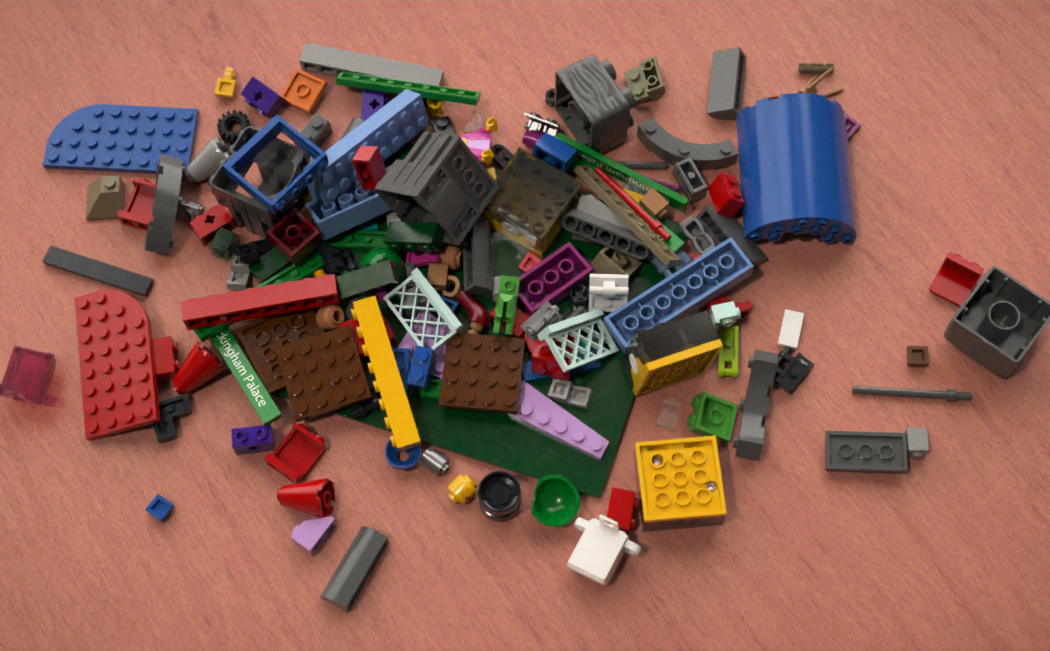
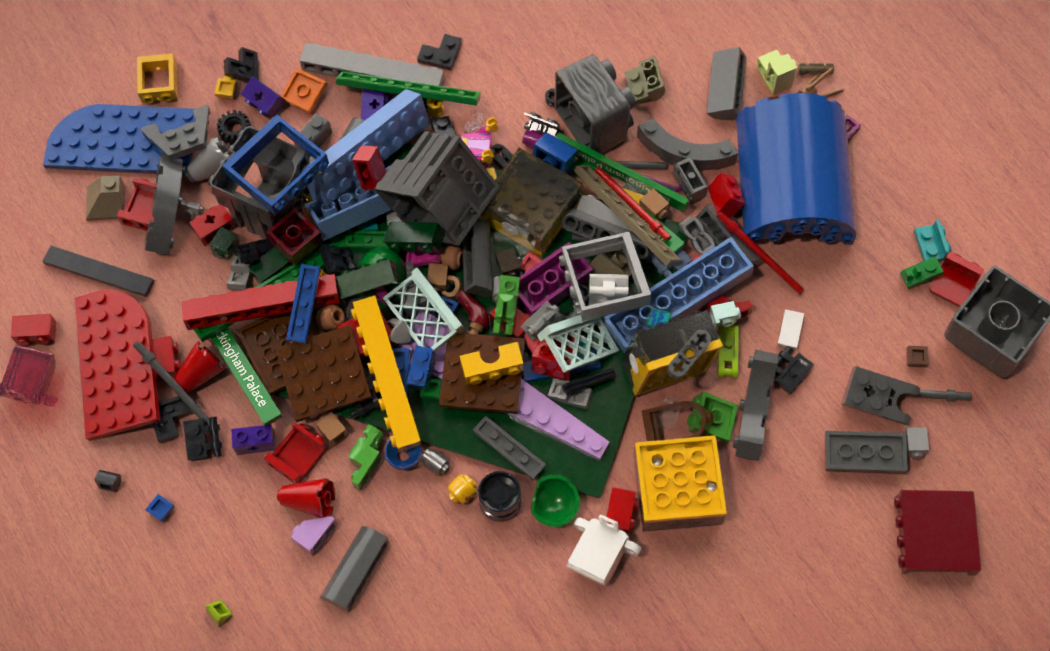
(33, 329): none -> brick
(108, 480): none -> black brick
(149, 358): none -> dark grey bar
(157, 63): none -> yellow window
(182, 140): none -> wing
(196, 439): none -> black plate
(218, 612): none -> lime slope
(244, 67): none -> black plate
(303, 303): none -> blue tile
(331, 429): none -> medium nougat brick
(365, 456): none -> bright green plate
(399, 331): none -> light grey tile
(441, 57): none -> black plate
(477, 370): none -> yellow arch
(508, 263): none -> dark brown brick
(509, 448): none -> dark grey plate
(589, 381): none -> black axle
(600, 246): none -> light grey window
(651, 424): none -> reddish brown window
(658, 316): none -> tile
(690, 345): none -> dark grey beam
(733, 227): none -> red bar
(777, 71): none -> yellowish green brick
(883, 396): none -> dark grey brick
(922, 272): none -> green plate
(932, 241): none -> teal bracket
(937, 531): none -> dark red panel

